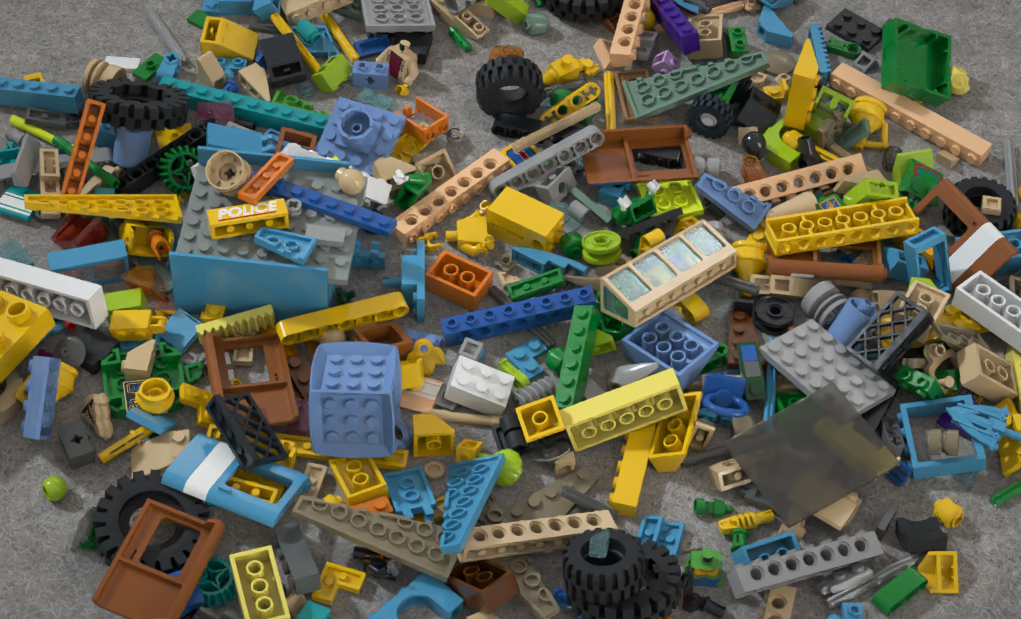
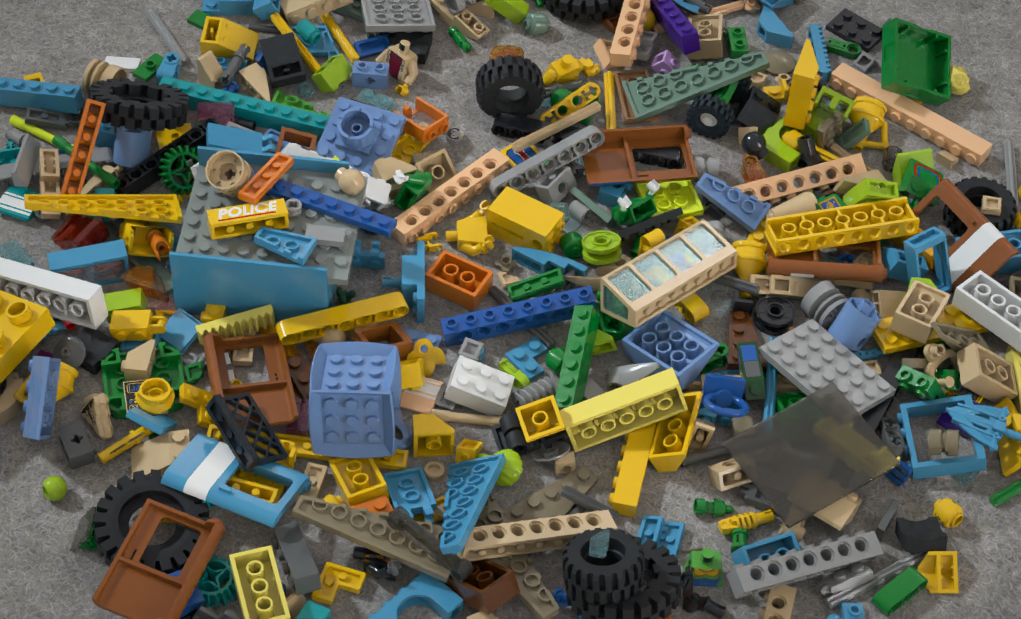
(236, 61): none -> dark grey pin
(400, 519): none -> clear smoke piece
(903, 340): black fence -> none

